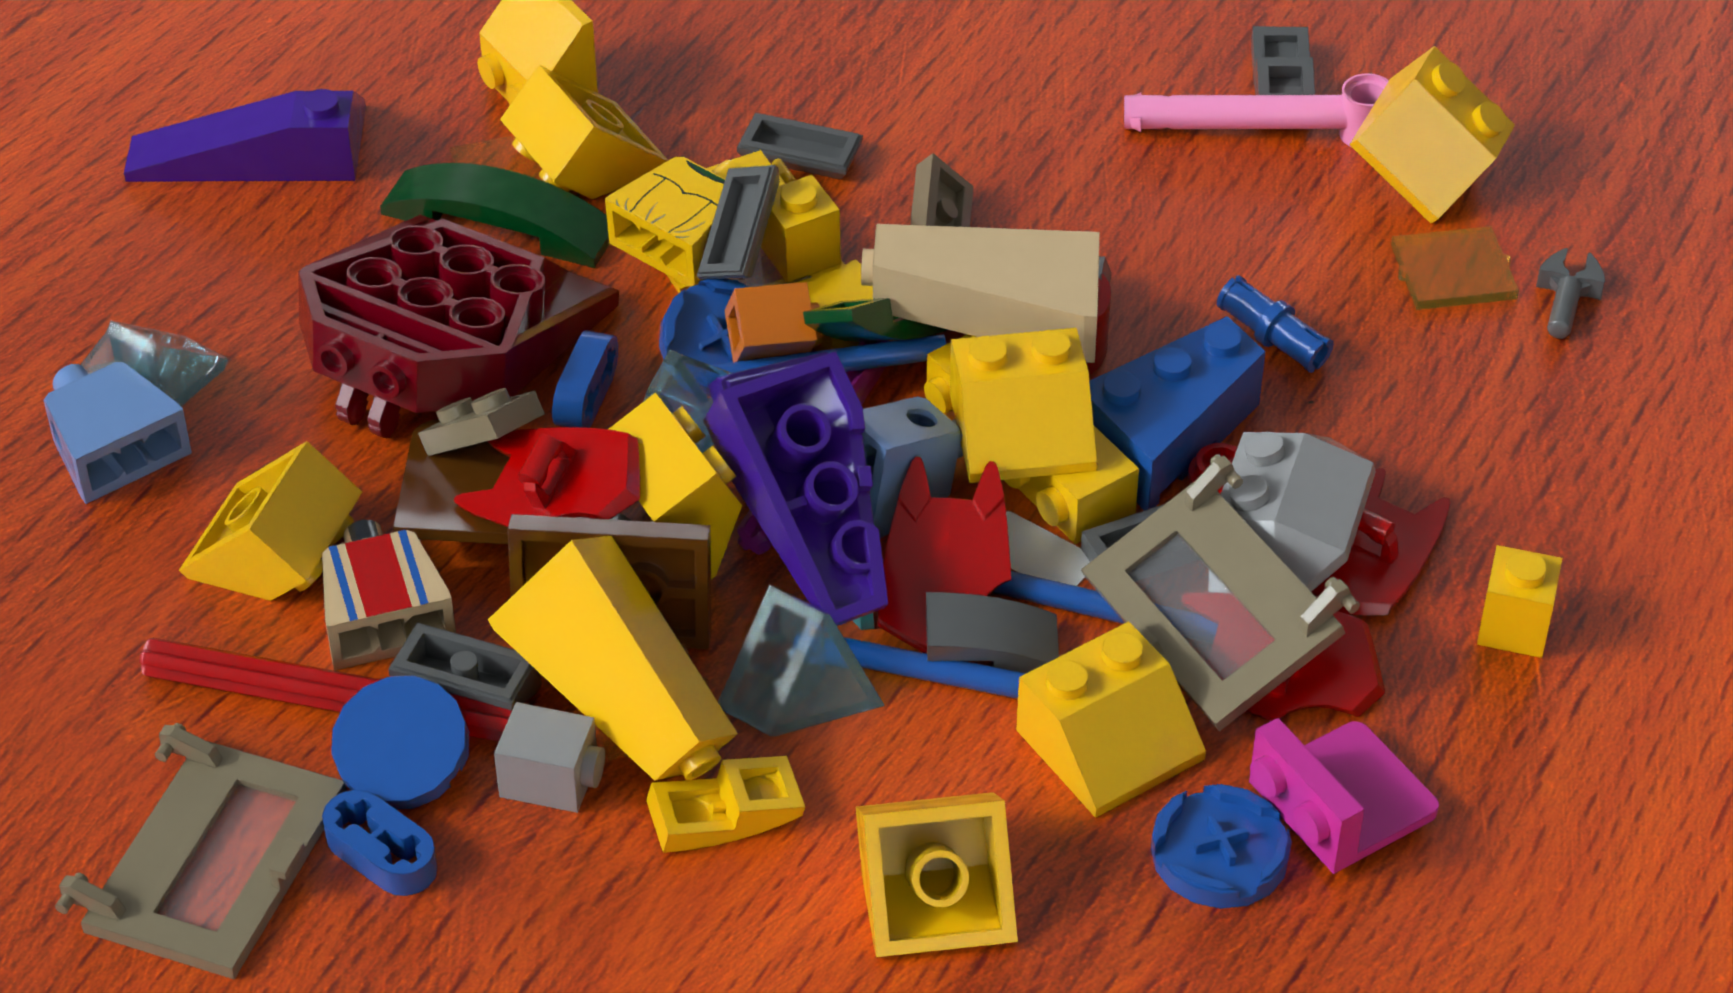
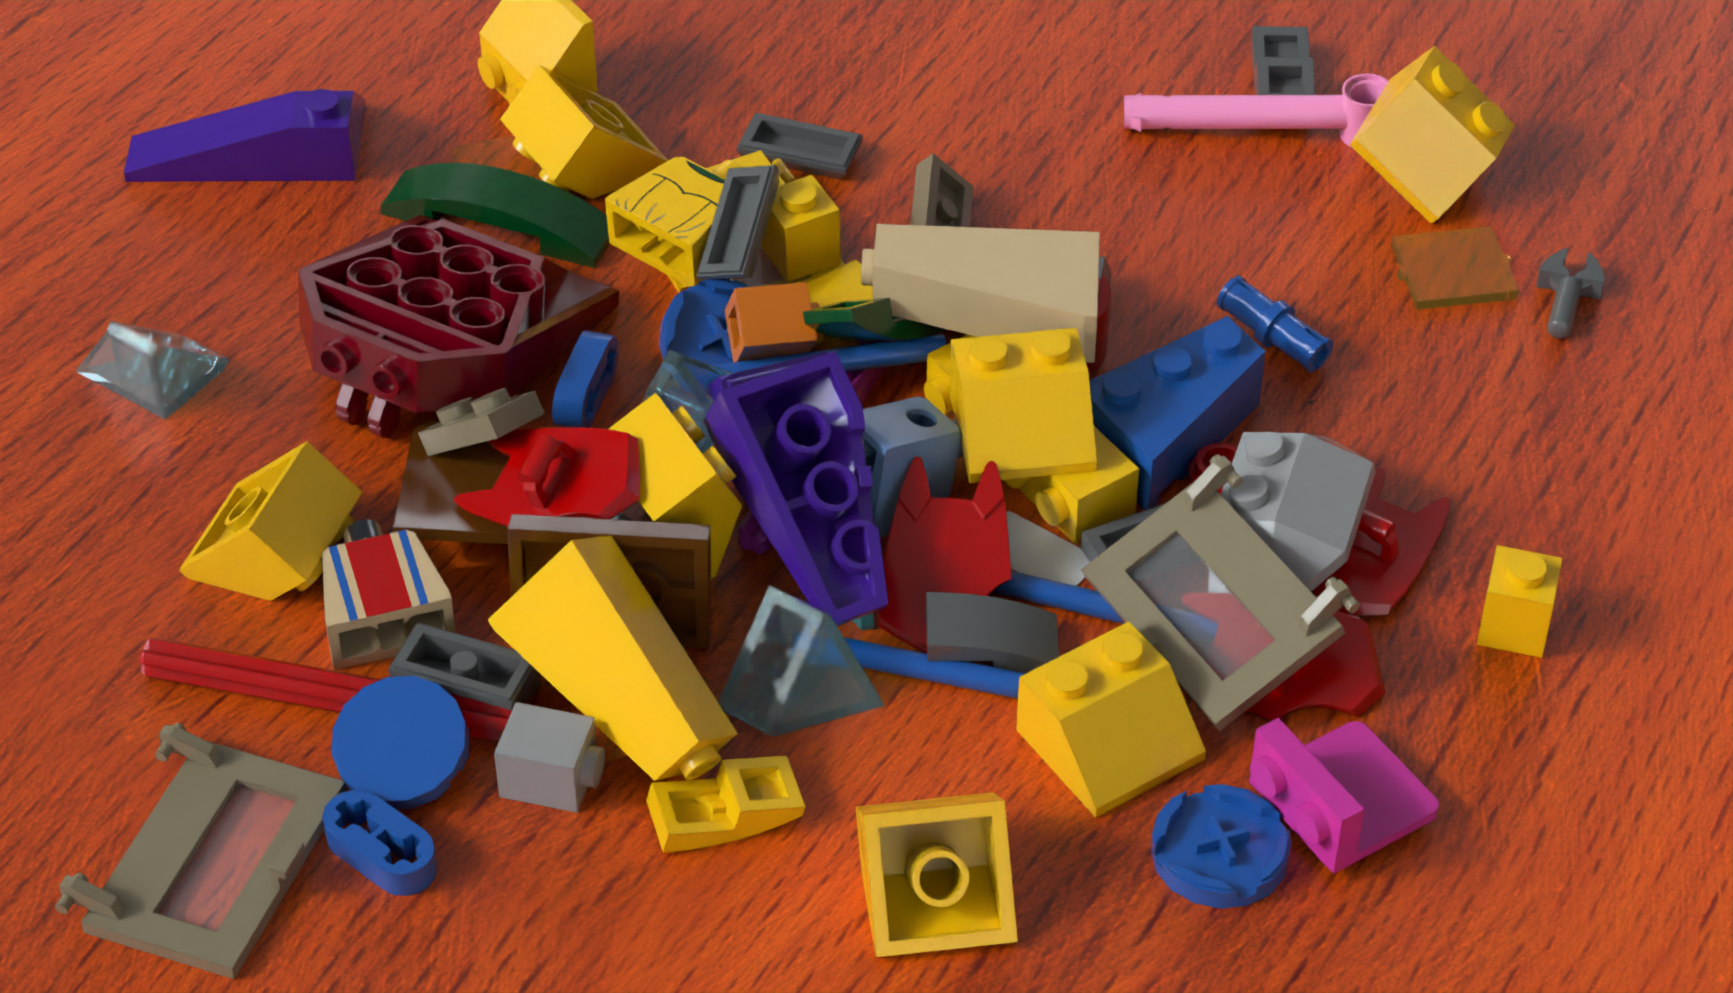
(113, 427): medium blue torso -> none

